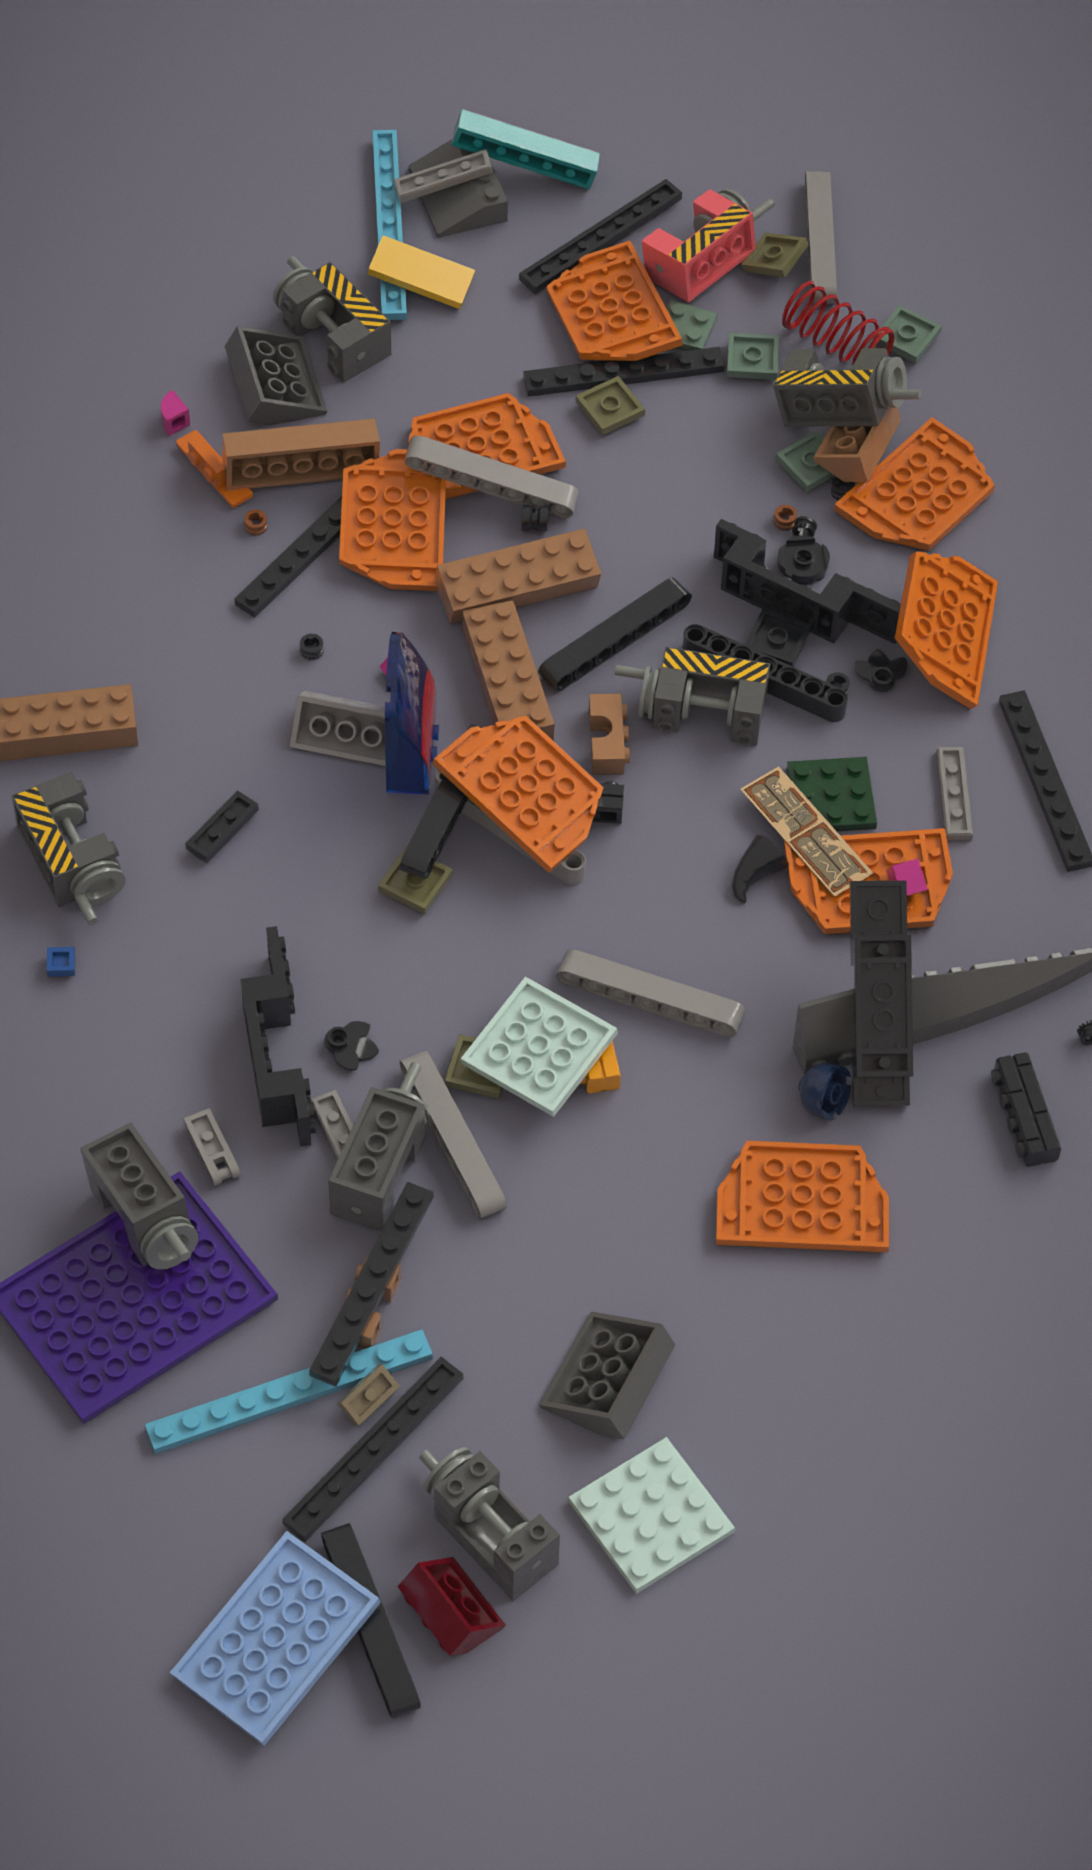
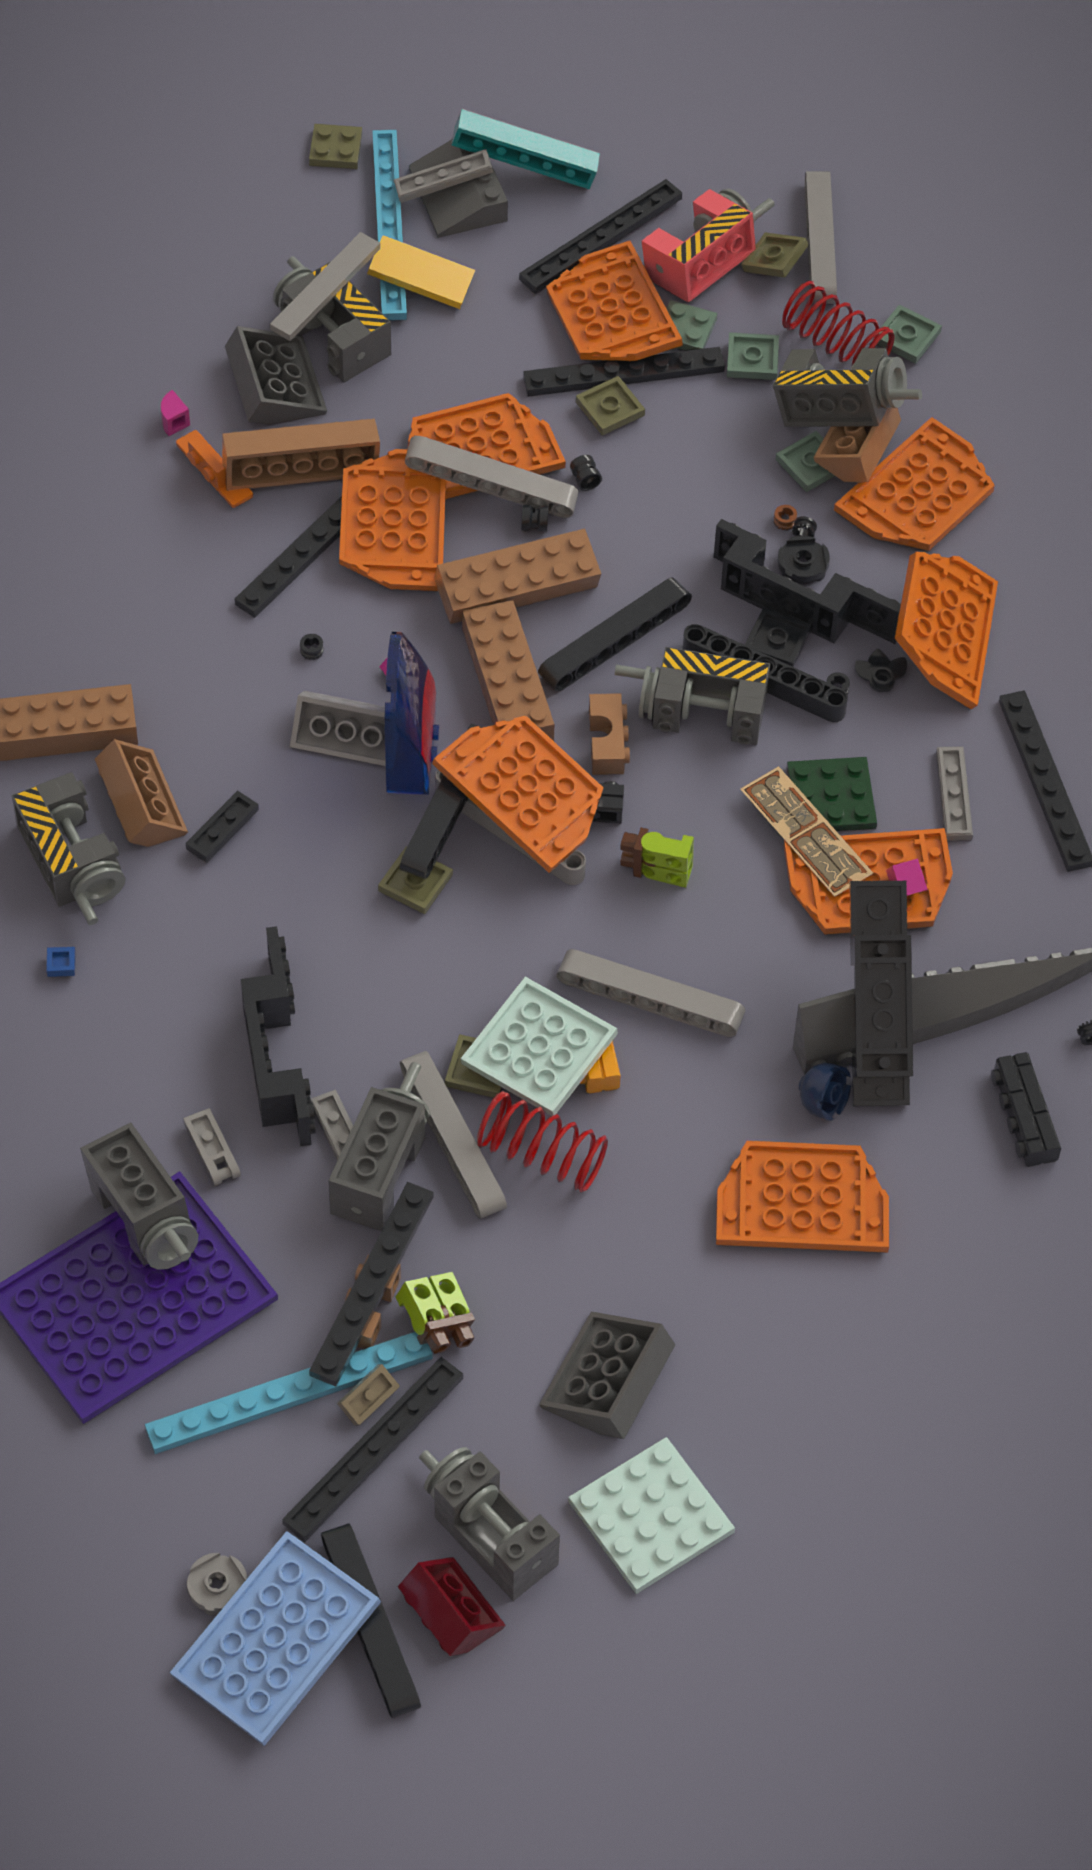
(140, 794): none -> medium nougat slope
(200, 1579): none -> light grey plate
(255, 529): dark orange bush -> none
(325, 286): none -> light grey tile
(335, 146): none -> olive plate
(354, 1045): black plate -> none
(437, 1311): none -> lime hips
(500, 1125): none -> red piece
(585, 472): none -> black wheel
(658, 856): none -> lime hips
(758, 861): black hat -> none
(836, 492): black bush -> none

